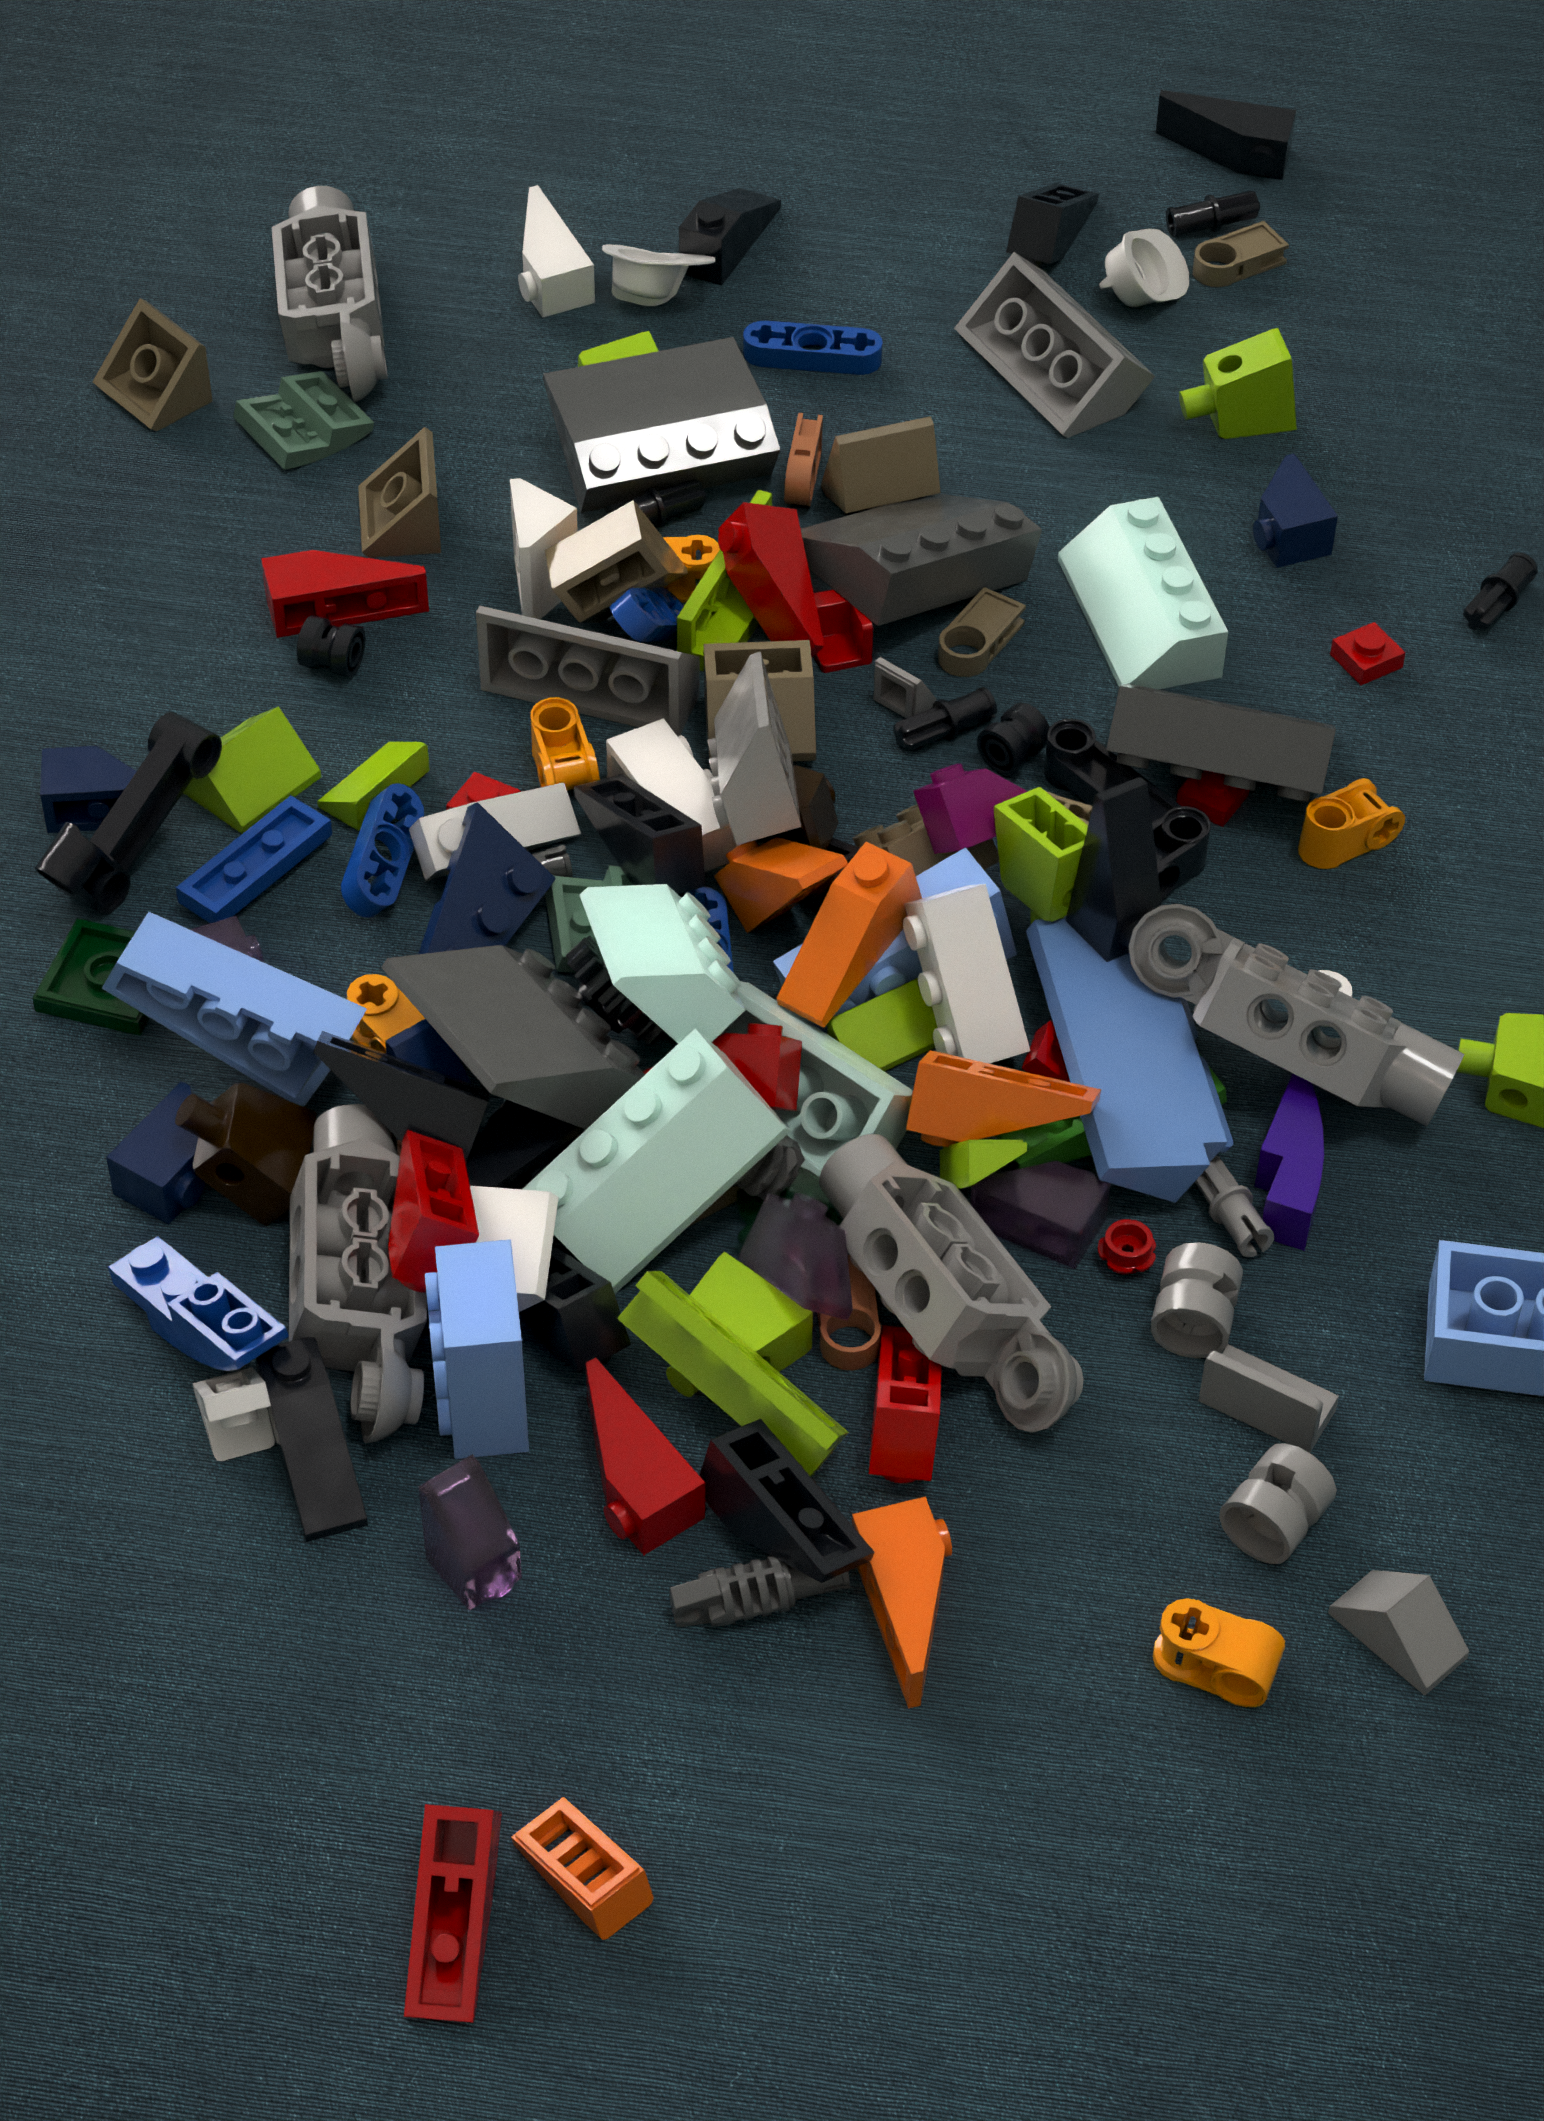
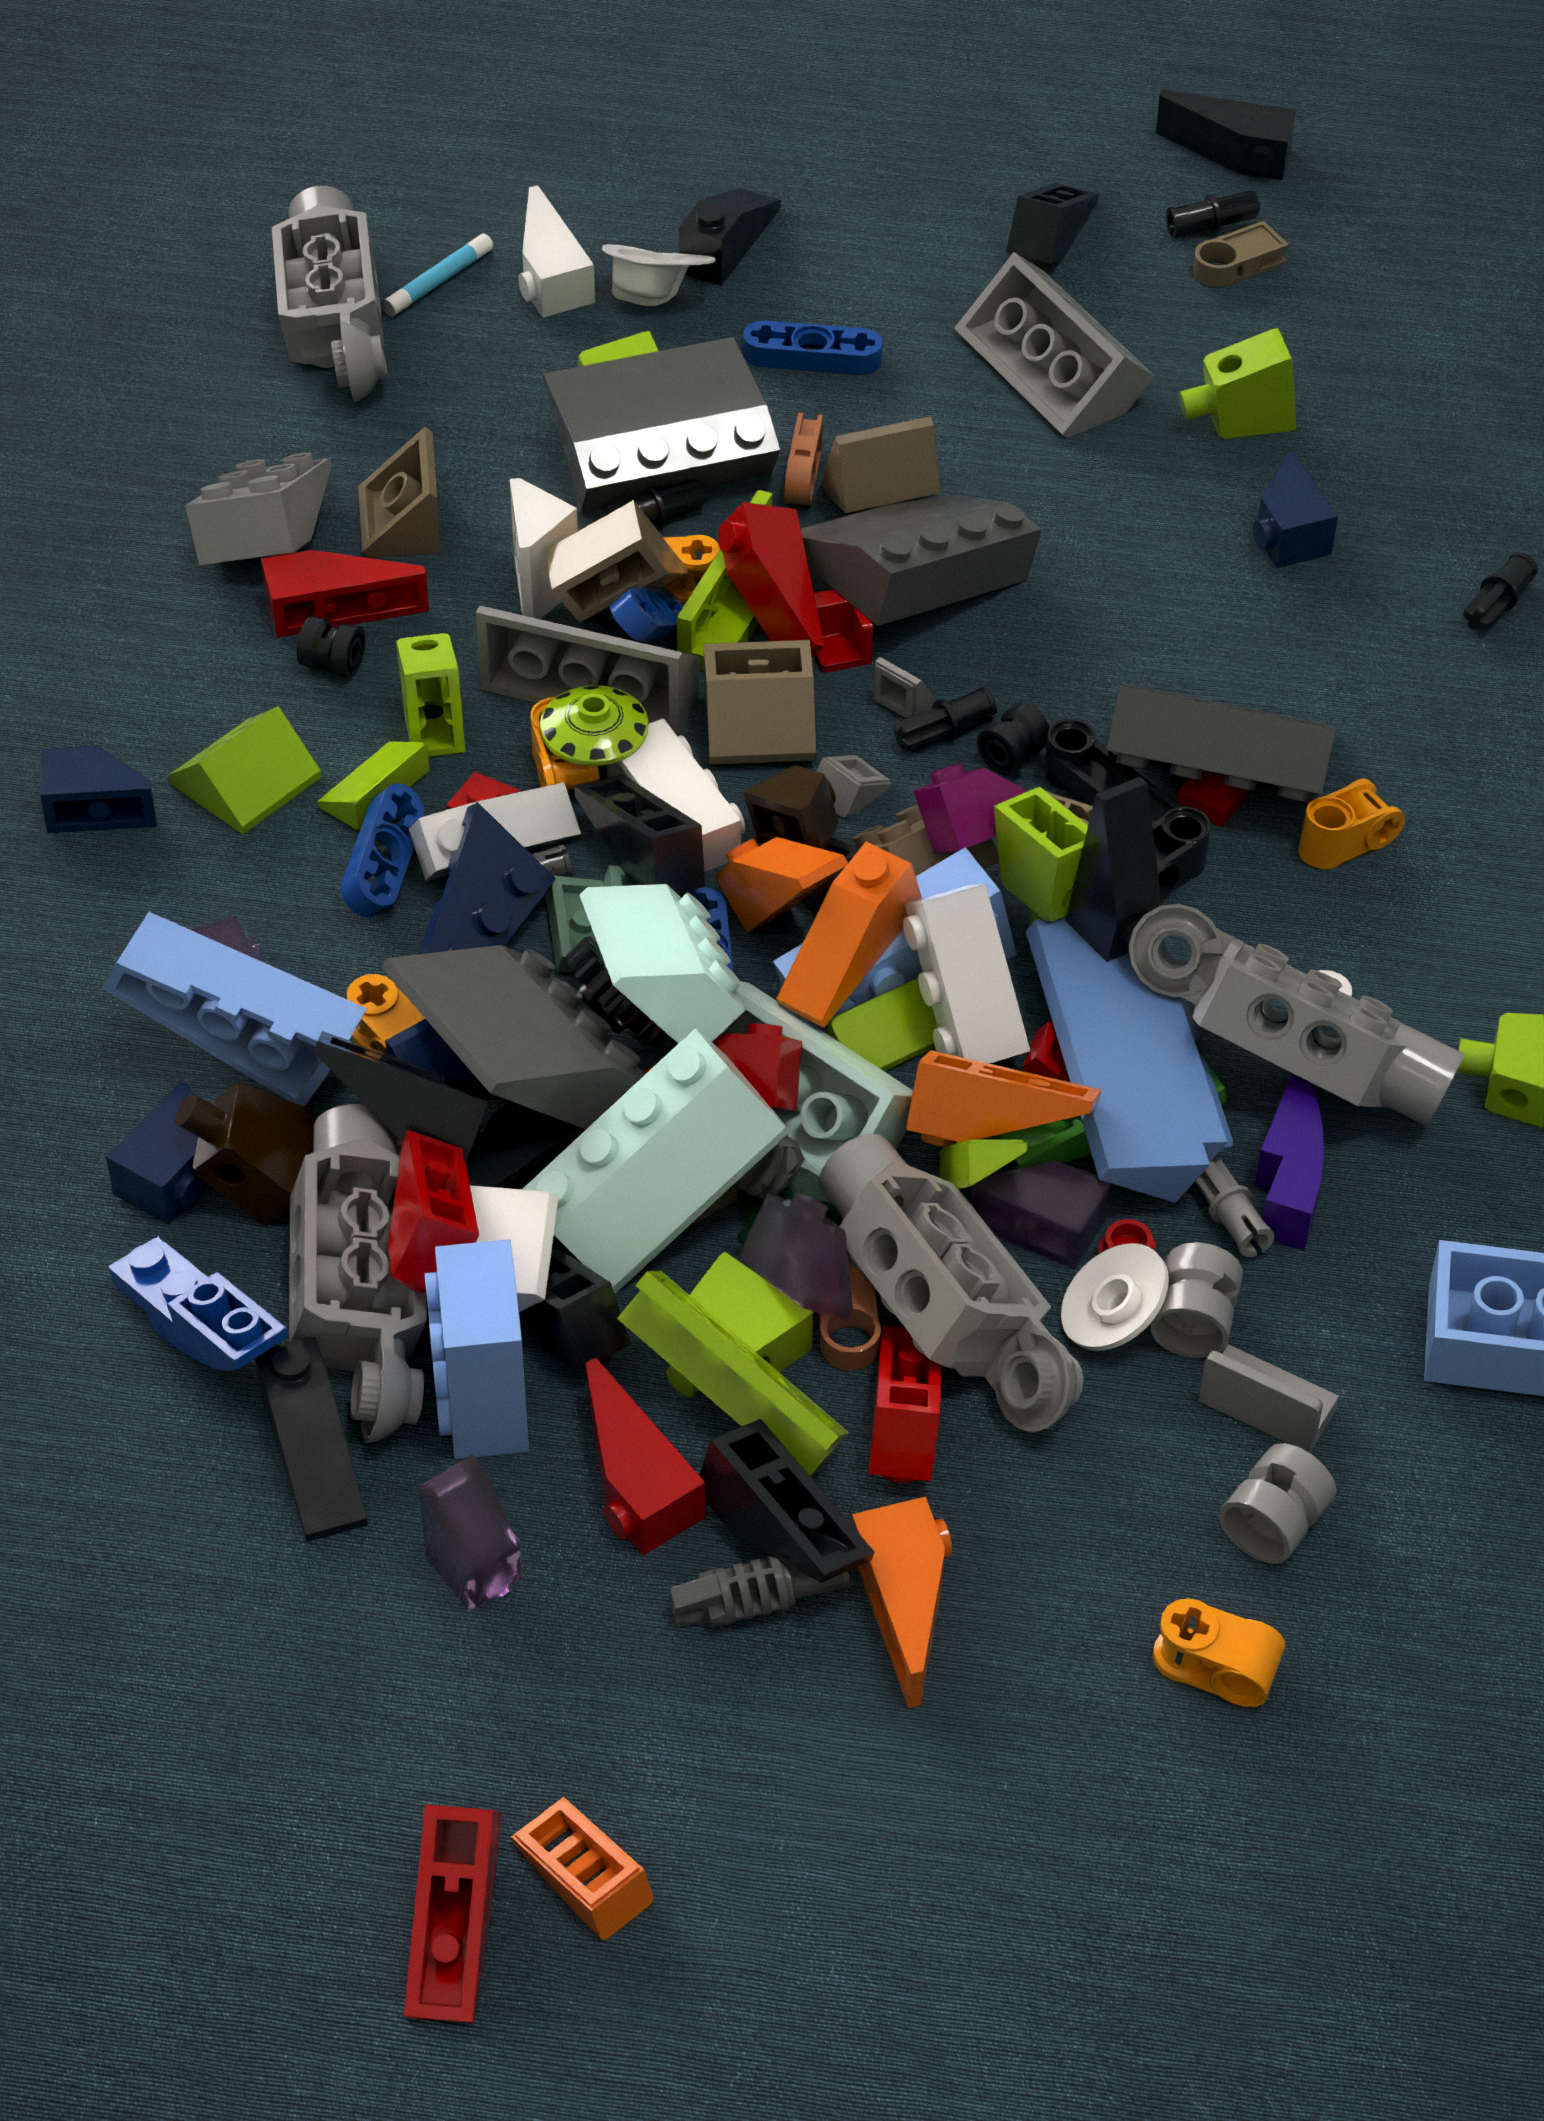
(77, 975): dark green tile -> none
(100, 868): black piece -> none
(155, 369): dark tan slope -> none
(235, 1413): white slope -> none
(254, 861): blue plate -> none
(259, 509): none -> light grey slope
(304, 420): sand green slope -> none
(431, 678): none -> lime torso
(437, 275): none -> medium azure bar
(594, 725): none -> lime dish
(752, 760): light grey slope -> none
(853, 782): none -> light grey slope
(983, 624): dark tan piece -> none
(1114, 1297): none -> white dish
(1145, 598): light aqua slope -> none
(1146, 269): white piece -> none
(1367, 653): red plate -> none
(1404, 1625): light grey slope -> none

